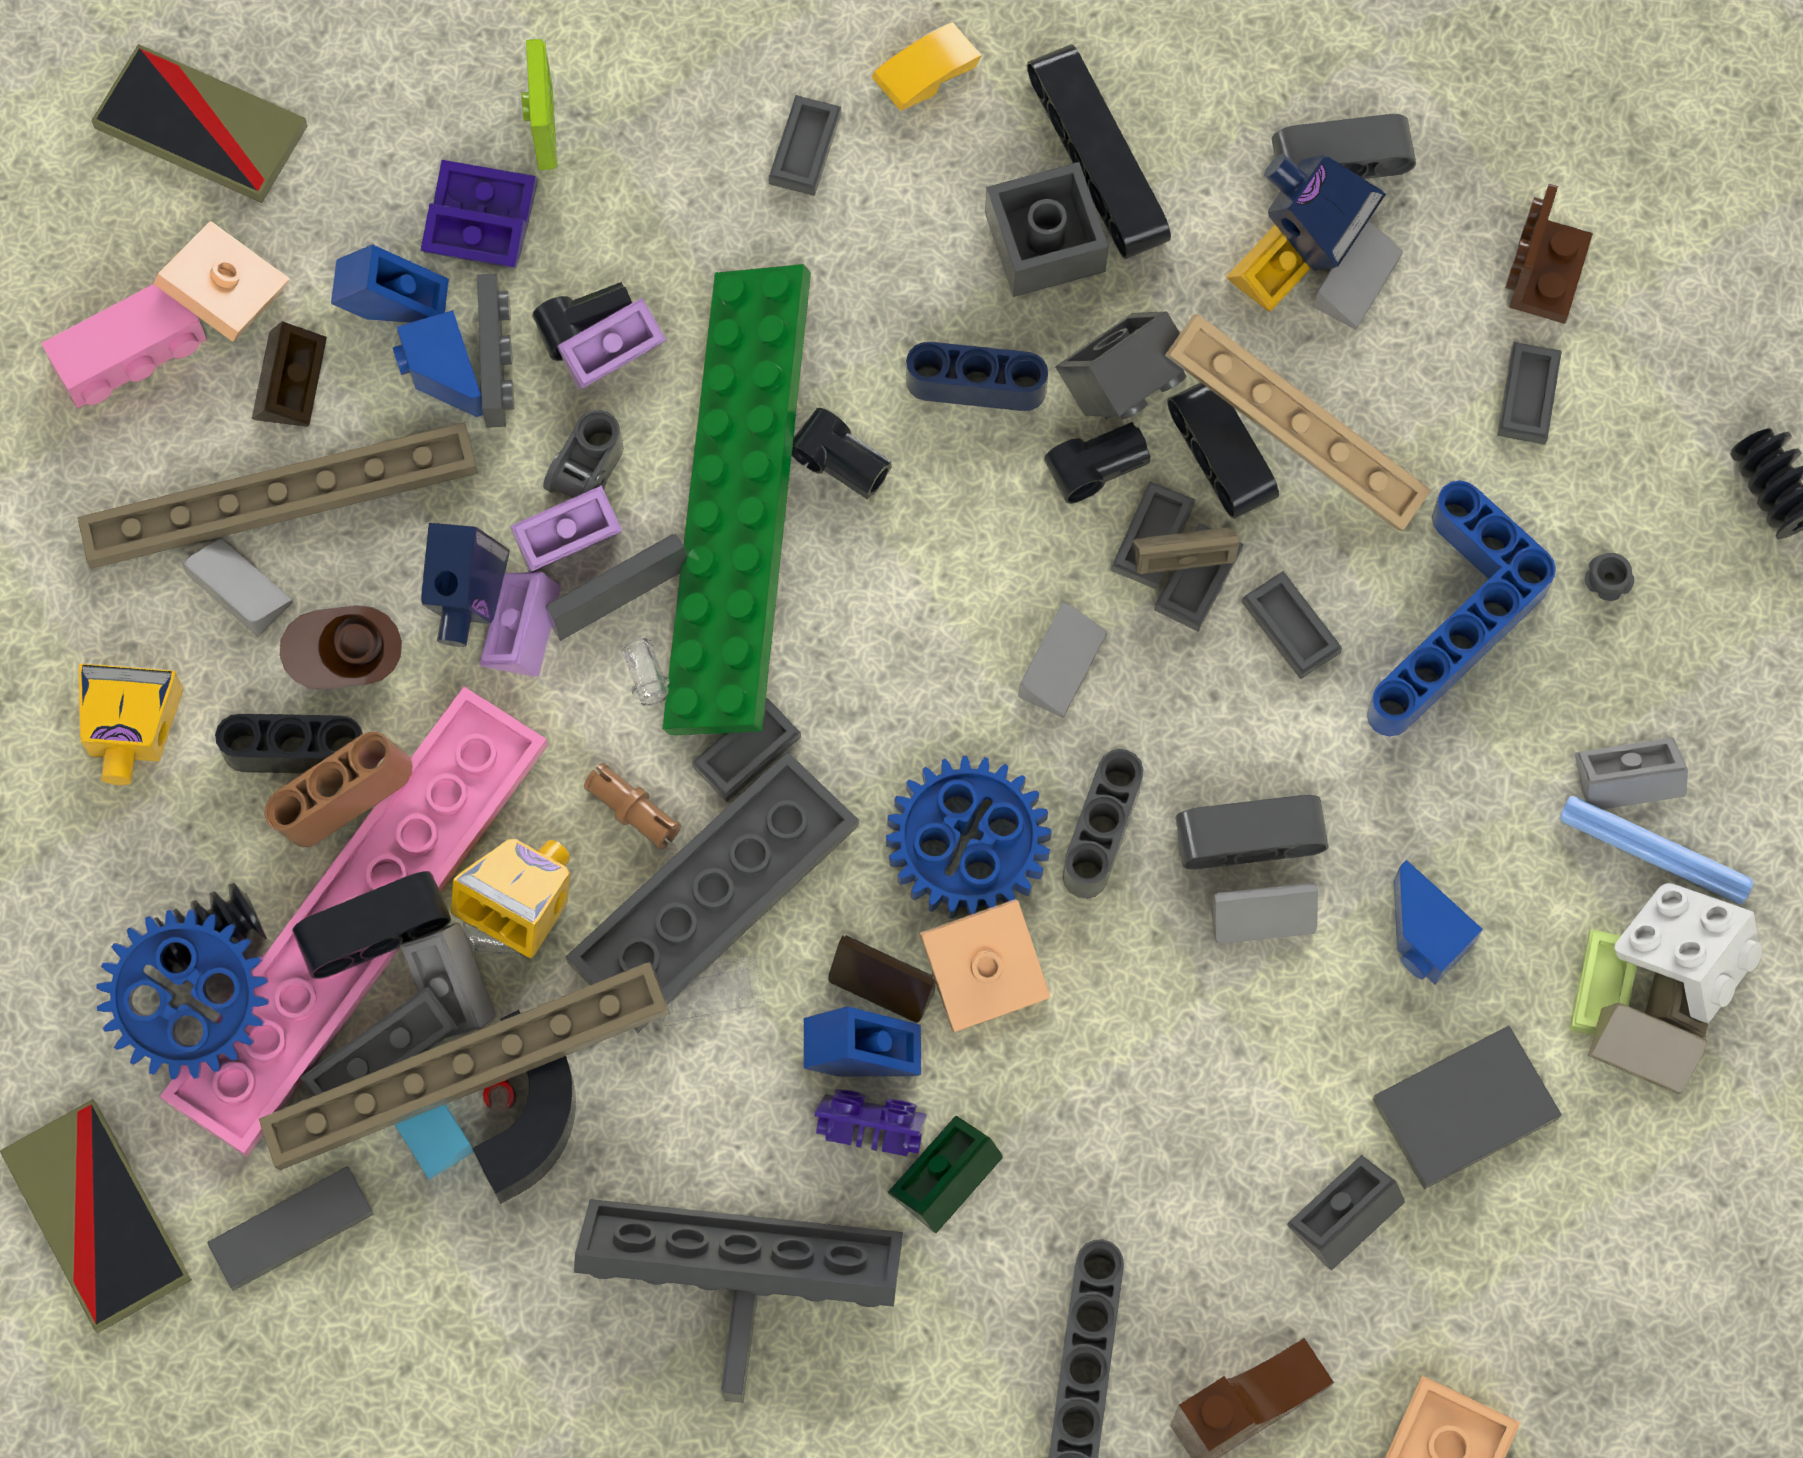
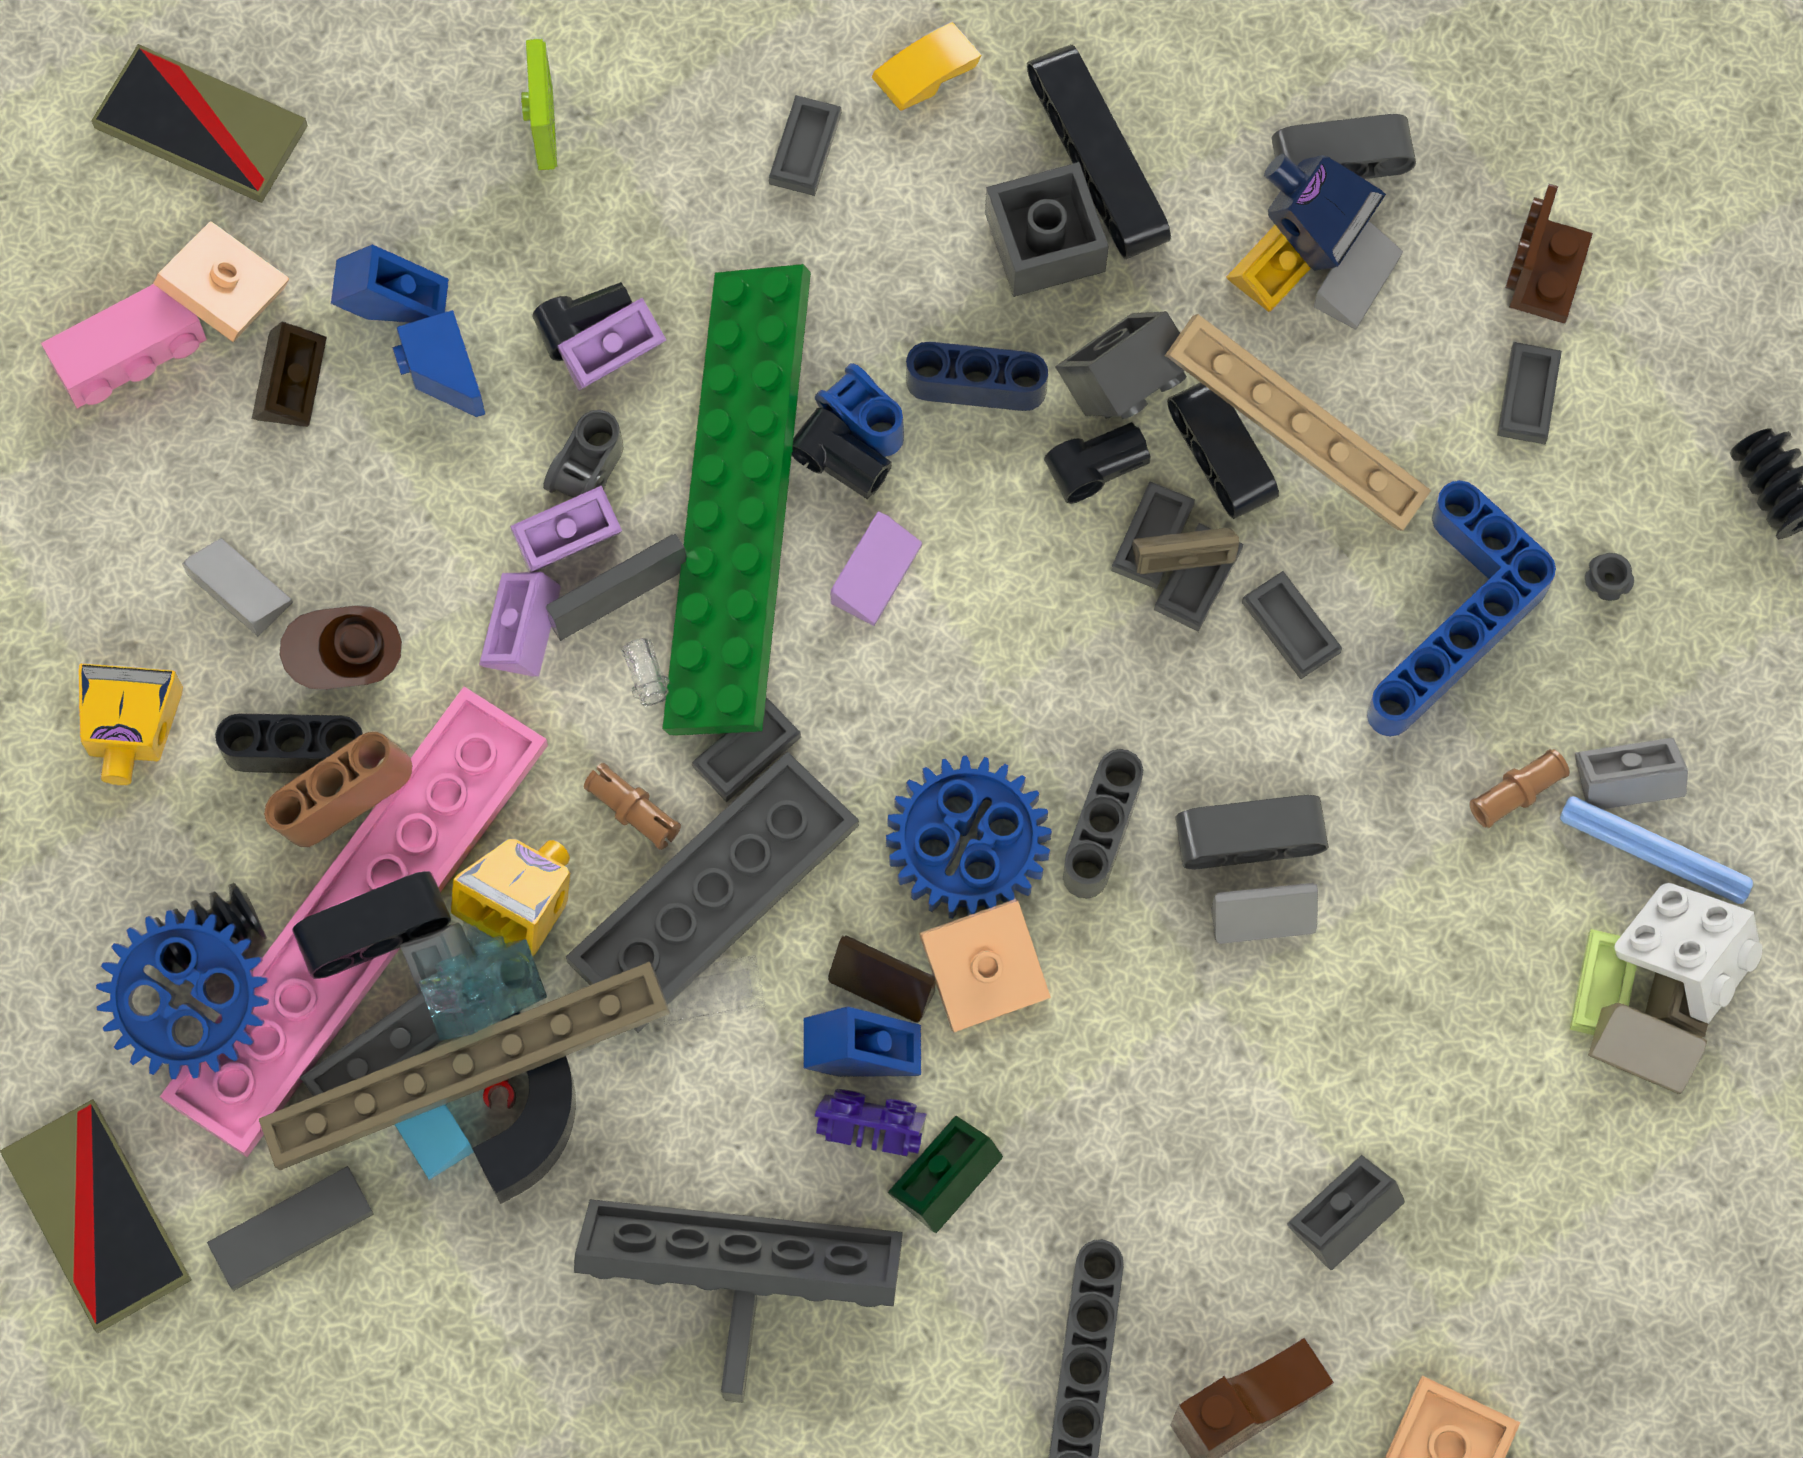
(277, 495): dark tan plate -> none
(462, 579): dark blue torso -> none
(479, 214): dark purple slope -> none
(482, 988): none -> clear light blue brick
(494, 350): dark grey plate -> none
(862, 405): none -> blue piece
(875, 569): none -> lavender slope
(1062, 661): light grey slope -> none
(1429, 926): blue slope -> none
(1466, 1107): dark grey tile -> none
(1519, 788): none -> medium nougat pin

